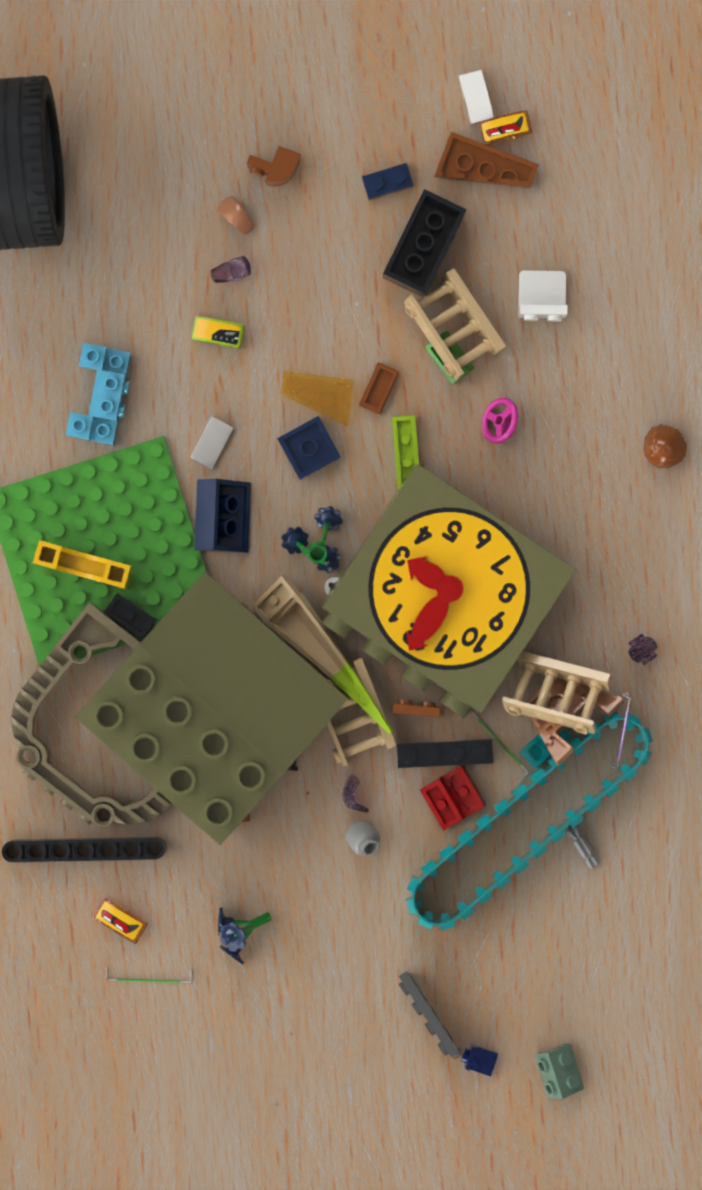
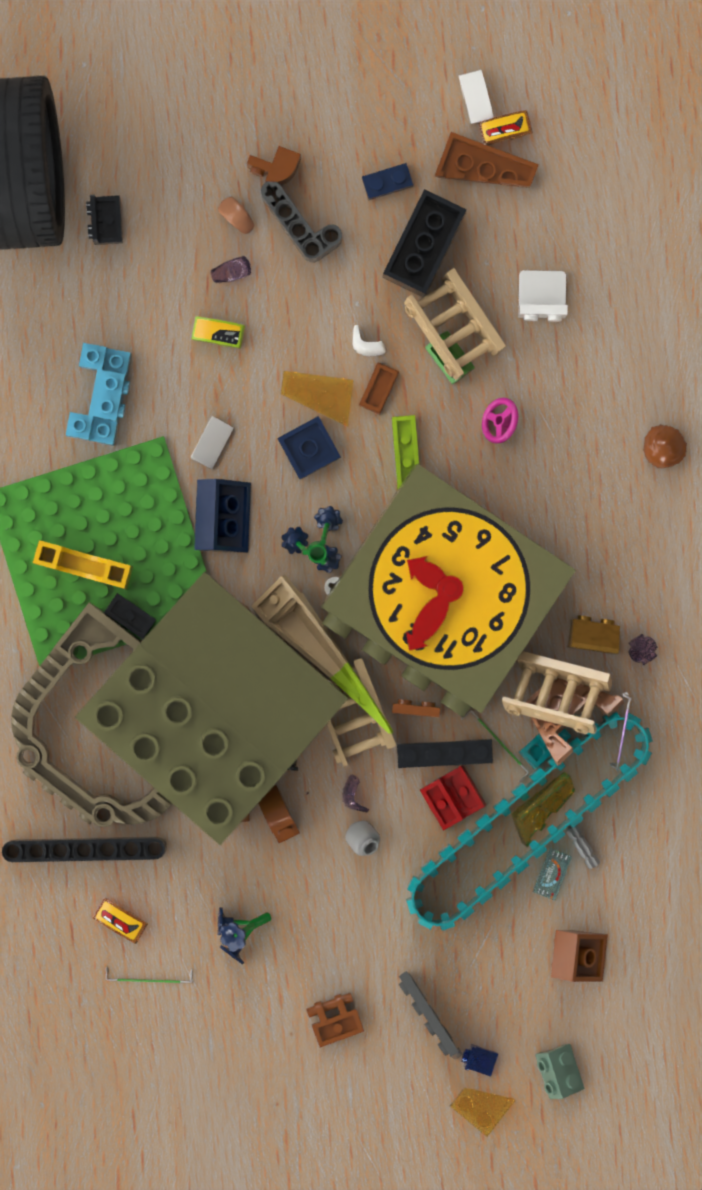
(105, 220): none -> black bracket
(277, 815): none -> dark orange brick
(296, 219): none -> dark grey beam
(336, 1027): none -> dark orange plate
(366, 348): none -> white hair
(481, 1108): none -> clear yellow wing
(536, 810): none -> clear yellow wing
(552, 874): none -> clear light blue tile
(579, 956): none -> dark orange slope
(594, 636): none -> pearl gold slope

